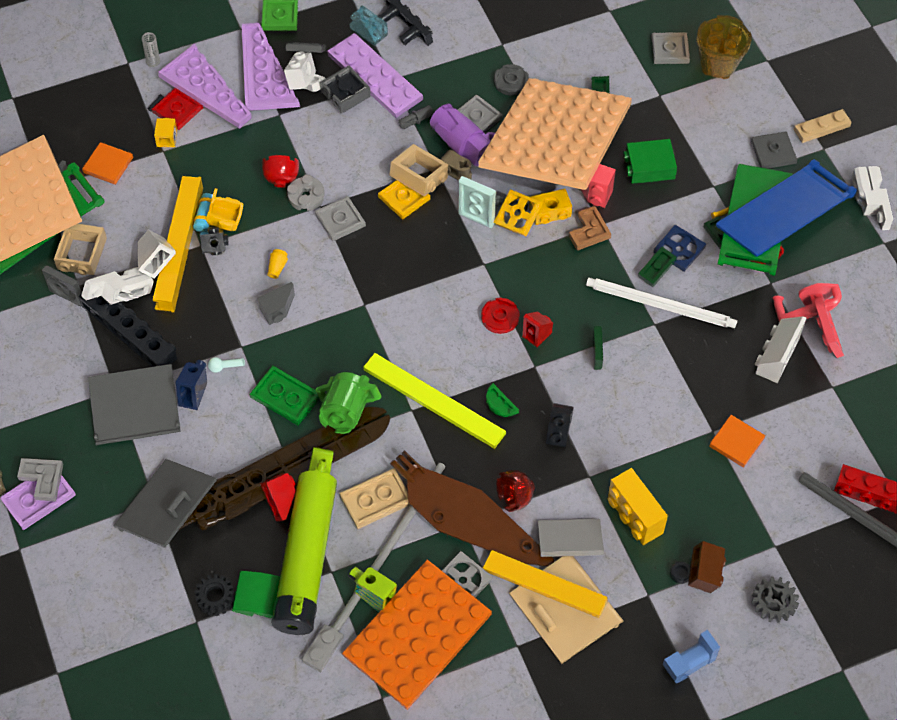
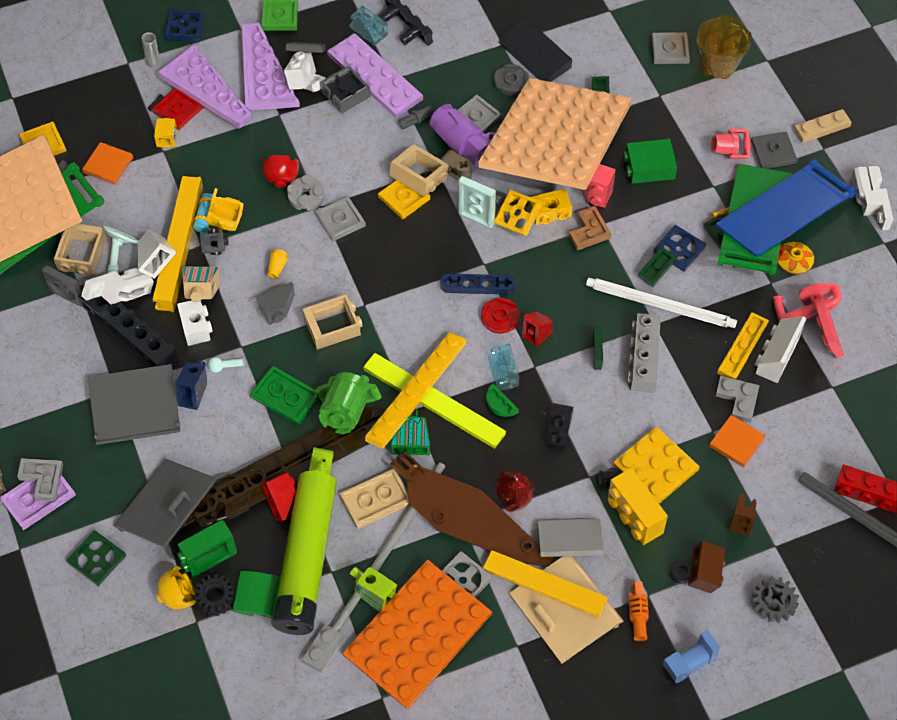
(50, 132): none -> yellow tile
(84, 549): none -> dark green piece
(118, 240): none -> light aqua dish
(175, 590): none -> yellow cylinder
(182, 36): none -> dark blue piece
(198, 331): none -> white brick
(200, 282): none -> tan torso
(206, 548): none -> green window
(326, 308): none -> tan window
(412, 437): none -> green torso
(415, 390): none -> yellow plate
(477, 287): none -> dark blue beam
(504, 367): none -> clear light blue hinge
(536, 51): none -> black slope
(603, 478): none -> black pin
(638, 610): none -> orange hinge
(645, 354): none -> light grey brick
(658, 464): none -> yellow plate
(729, 143): none -> coral piece
(742, 393): none -> light grey plate
(743, 346): none -> yellow tile
(743, 516): none -> reddish brown hinge
(796, 263): none -> yellow dish

